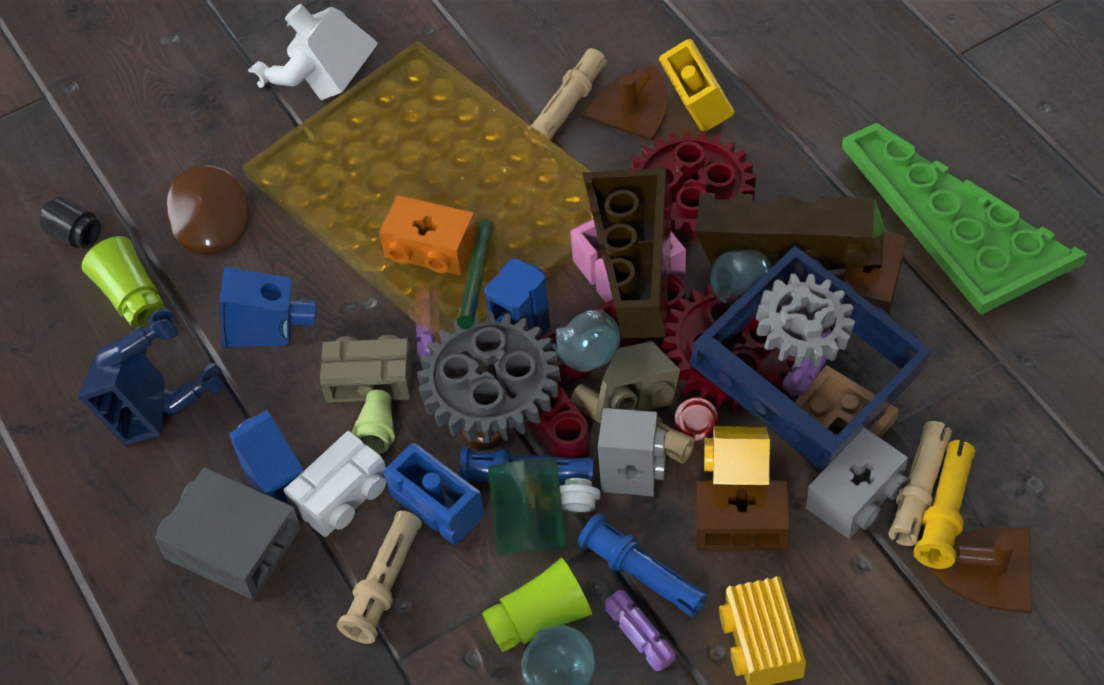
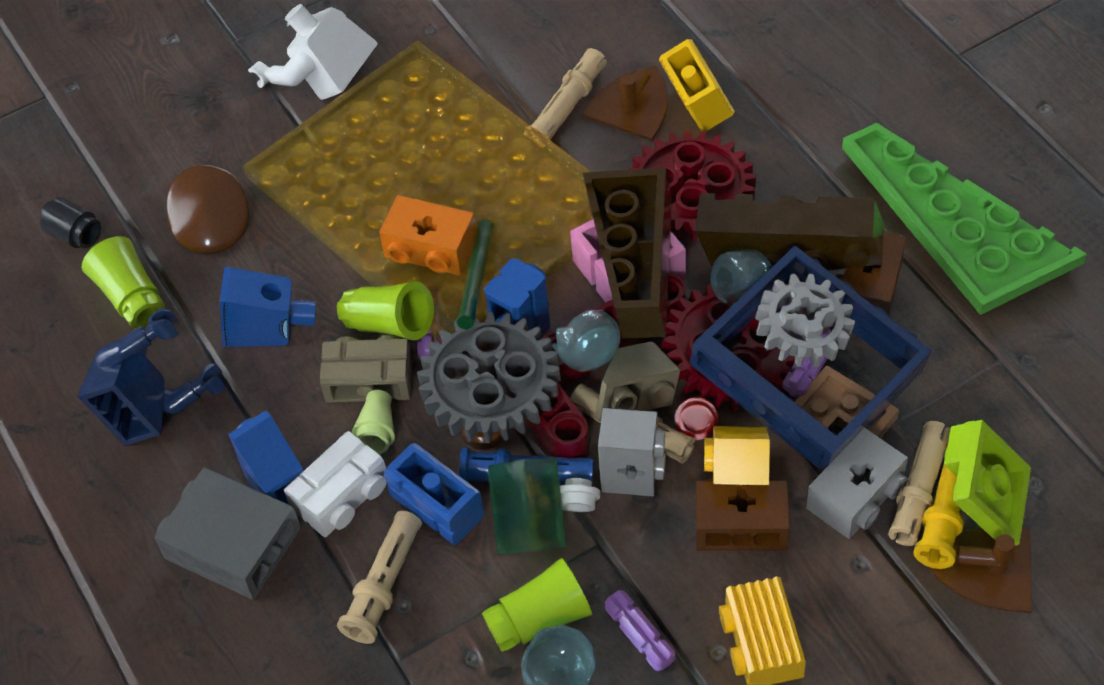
(393, 310): none -> lime plant
(625, 554): blue pin -> none
(989, 479): none -> lime plate

